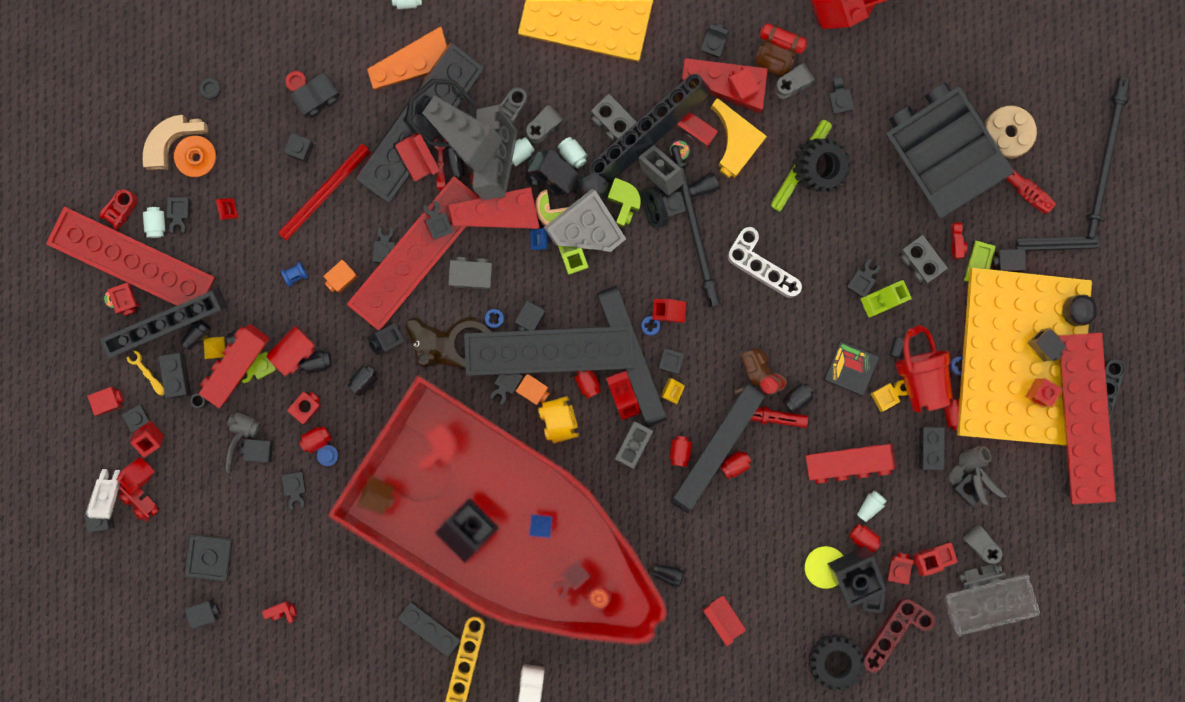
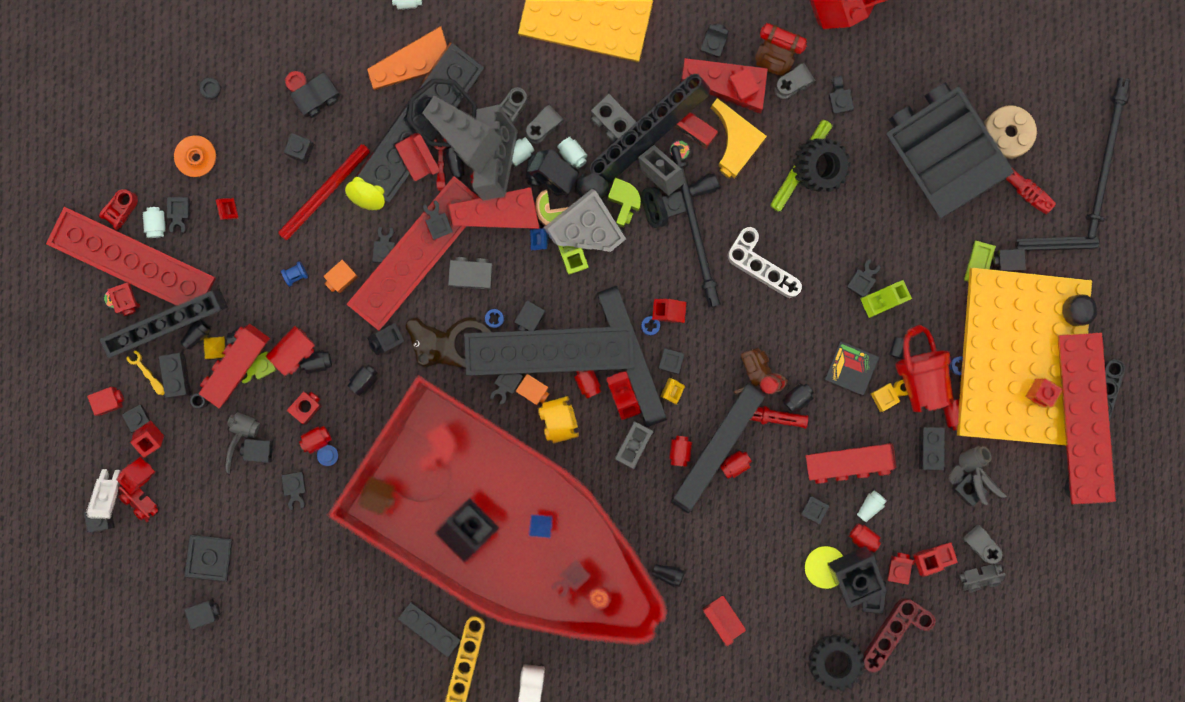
(163, 135): tan arch -> none
(277, 611): red bracket -> none
(365, 194): none -> neon yellow dish
(814, 509): none -> black plate
(927, 256): dark grey brick -> none
(958, 245): red plate -> none
(991, 605): clear brick -> none
(1047, 345): black brick -> none

